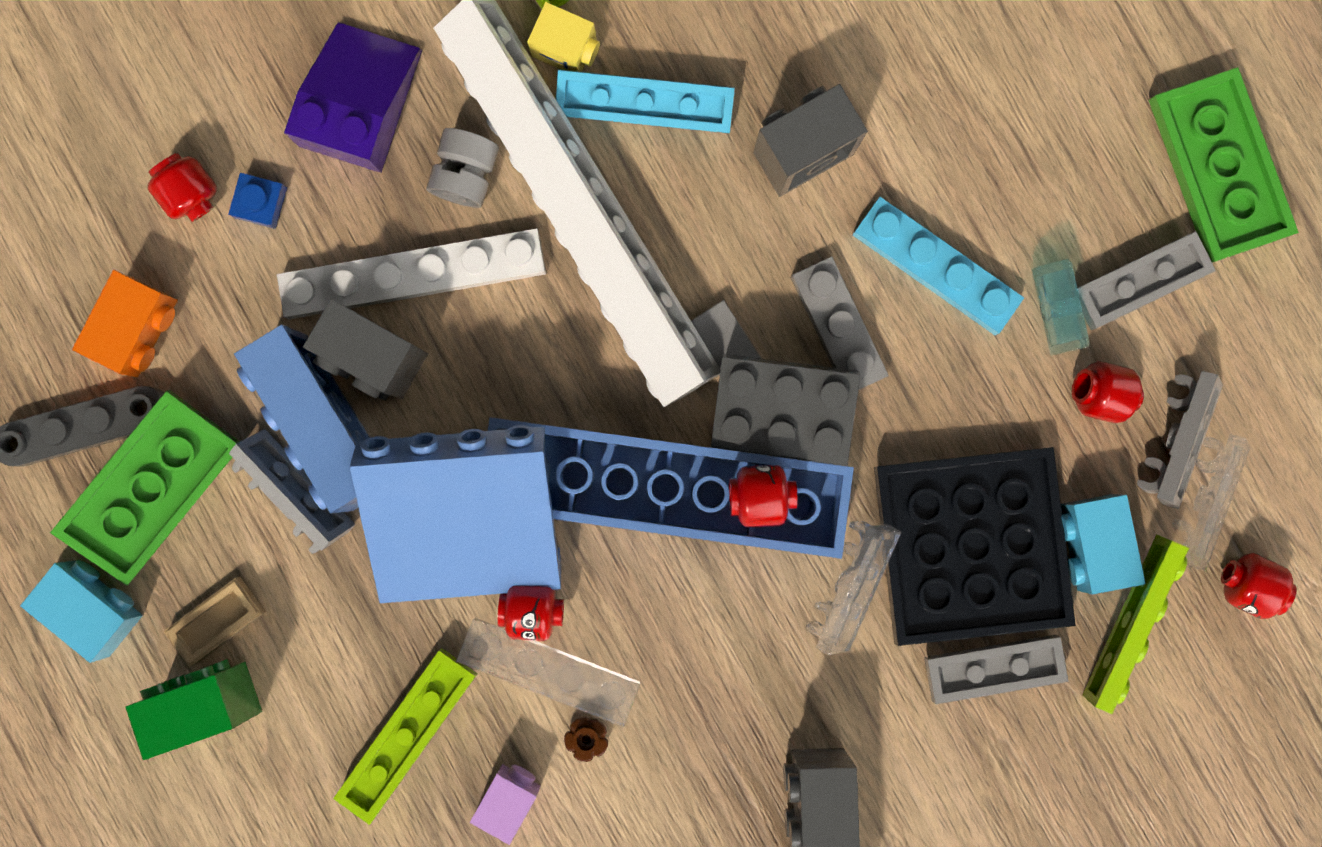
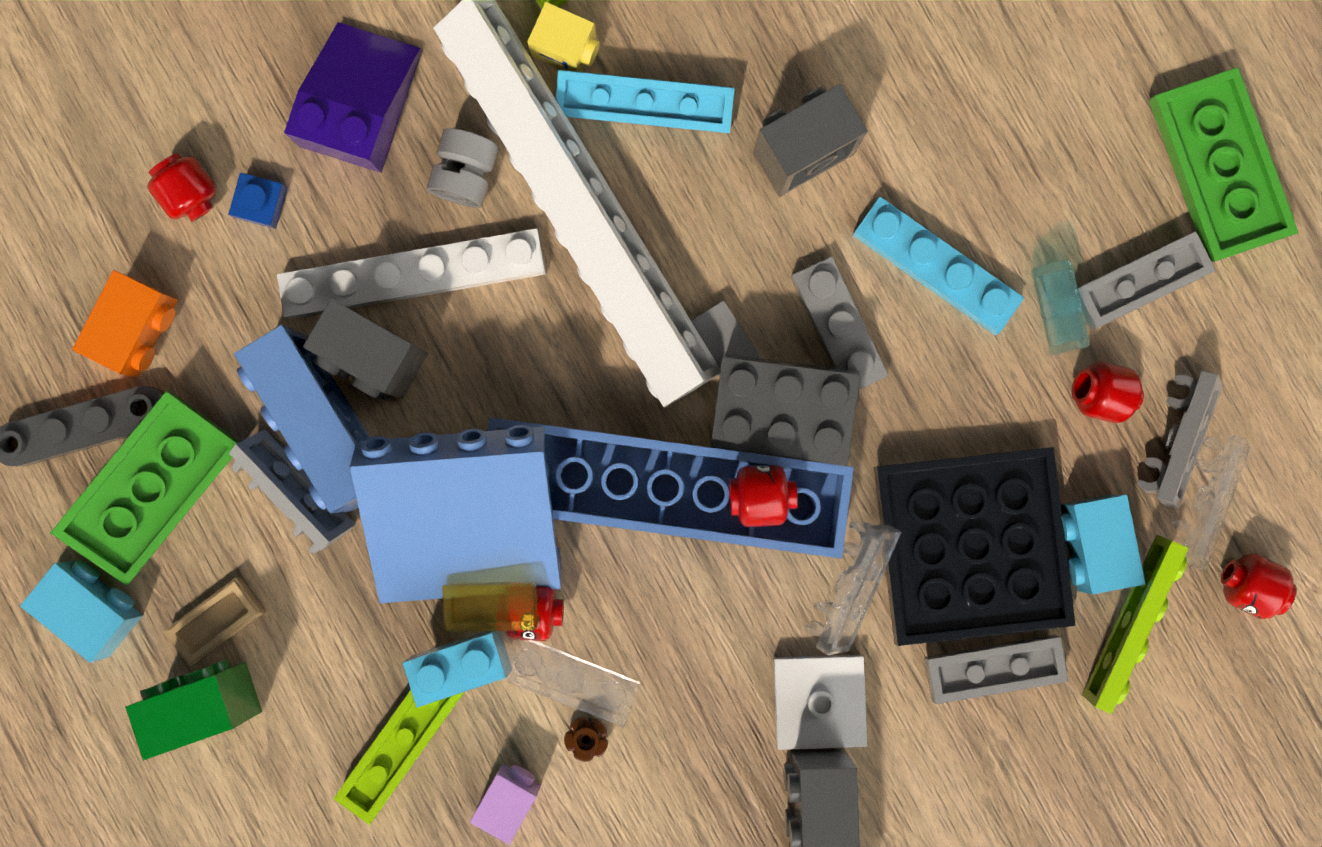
(457, 667): none -> medium azure brick
(490, 606): none -> clear yellow tile
(820, 702): none -> white plate

